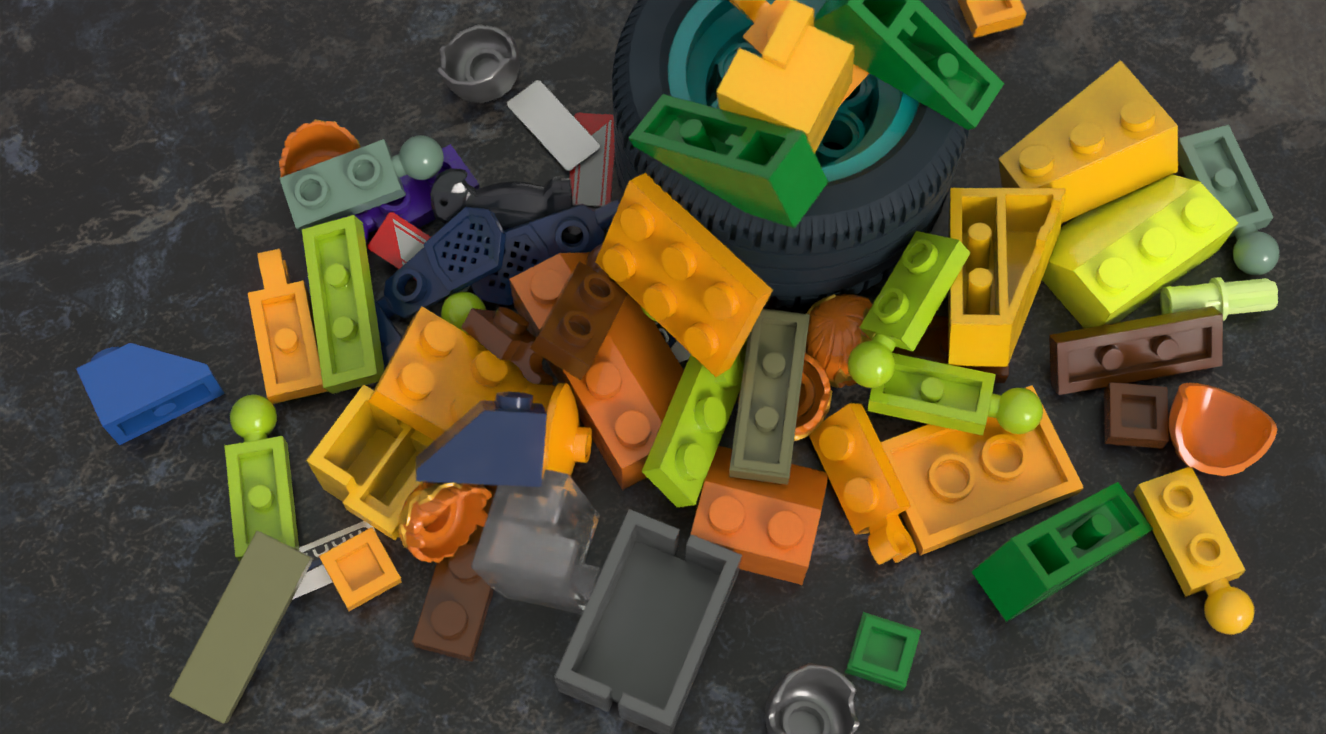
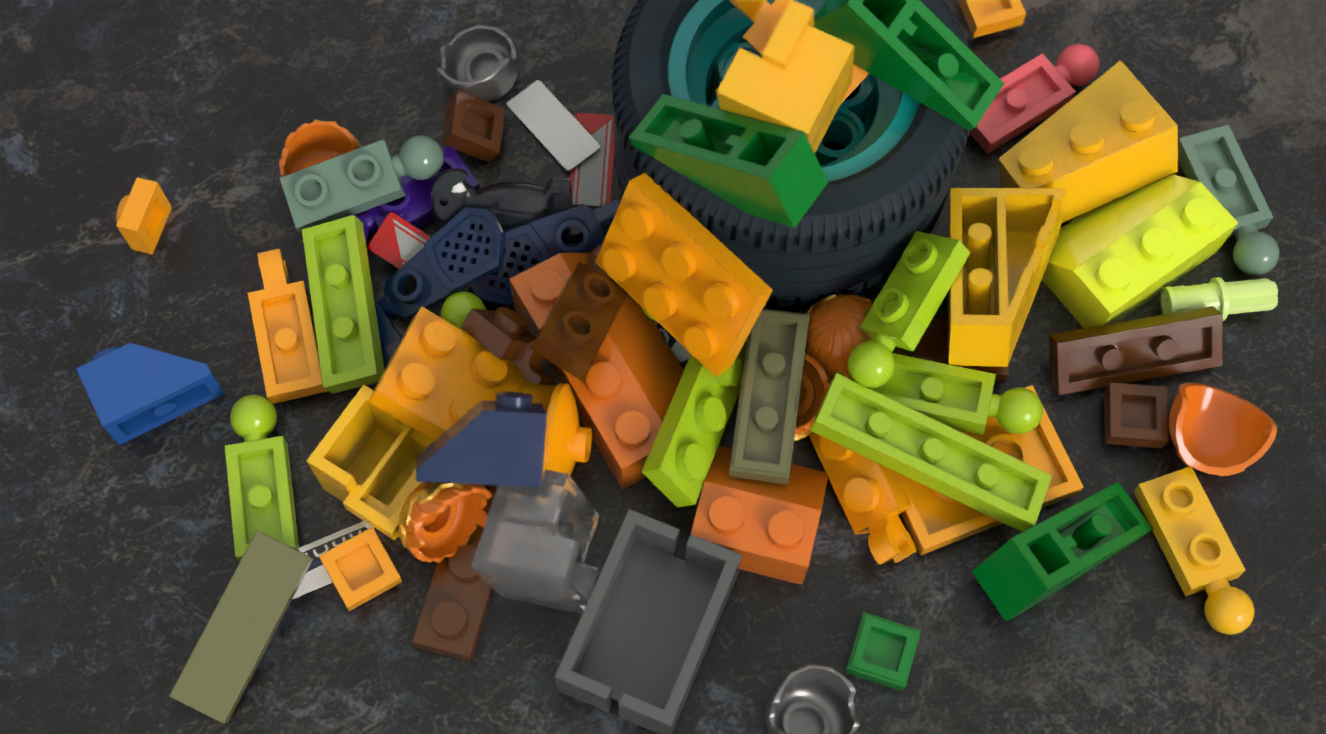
(143, 215): none -> light orange plate
(473, 126): none -> reddish brown plate
(931, 453): none -> lime plate
(1034, 94): none -> coral plate

